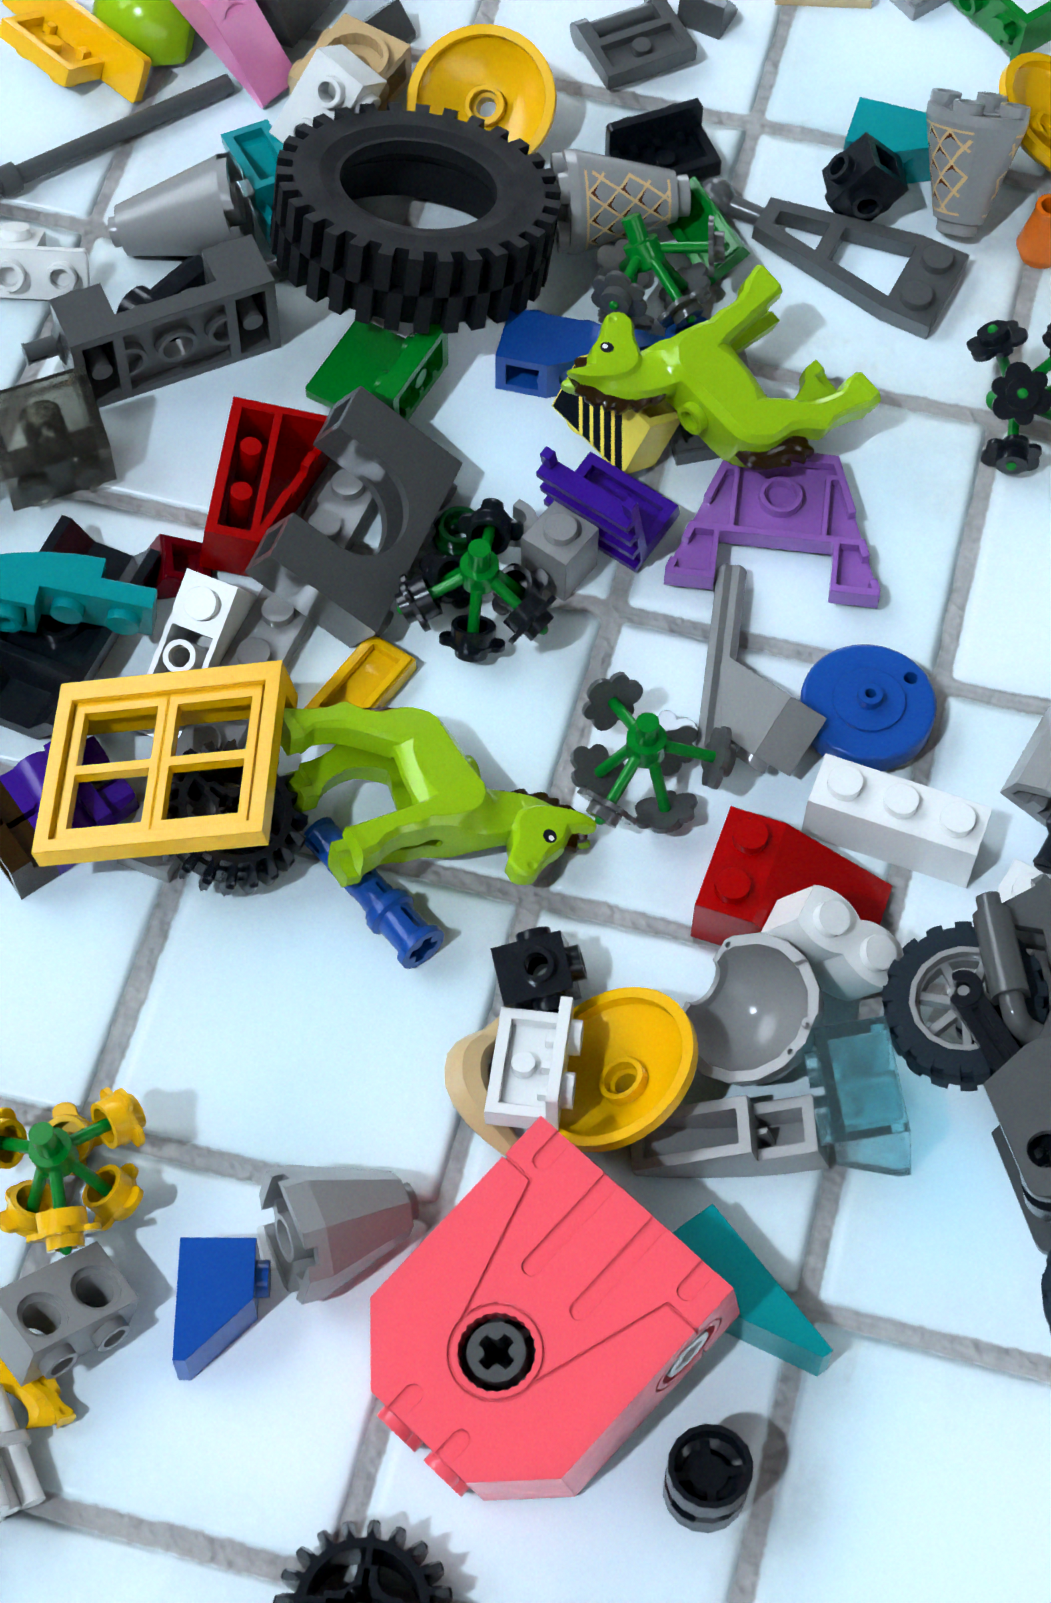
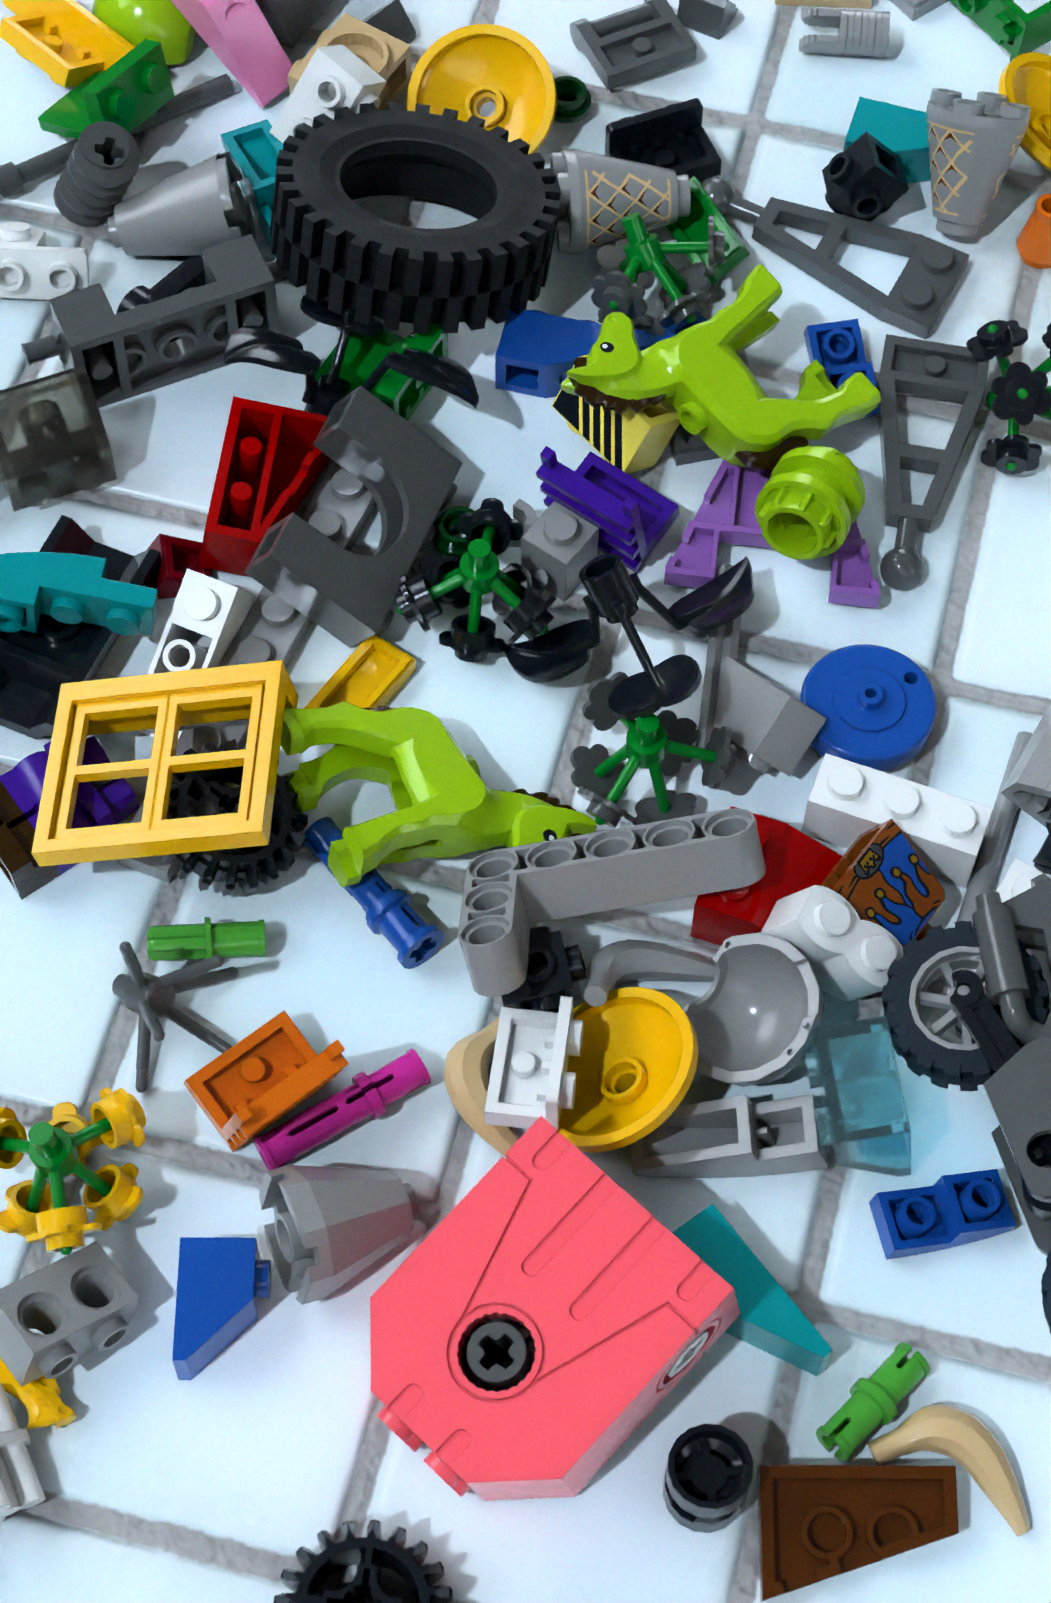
(97, 174): none -> dark grey piece
(122, 94): none -> green bracket
(154, 998): none -> dark grey plant
(206, 940): none -> bright green axle
(262, 1079): none -> orange plate
(286, 353): none -> black plant
(342, 1110): none -> dark pink pin
(572, 100): none -> dark green plate
(592, 875): none -> light grey beam
(615, 596): none -> black plant
(642, 961): none -> light grey piece
(810, 502): none -> lime piece
(840, 352): none -> blue slope
(846, 1517): none -> reddish brown wing
(859, 32): none -> light grey hinge
(873, 1401): none -> bright green pin
(888, 882): none -> torso
(931, 372): none -> dark grey plate
(943, 1215): none -> blue slope
(967, 1442): none -> tan piece
(994, 838): none -> light grey bar

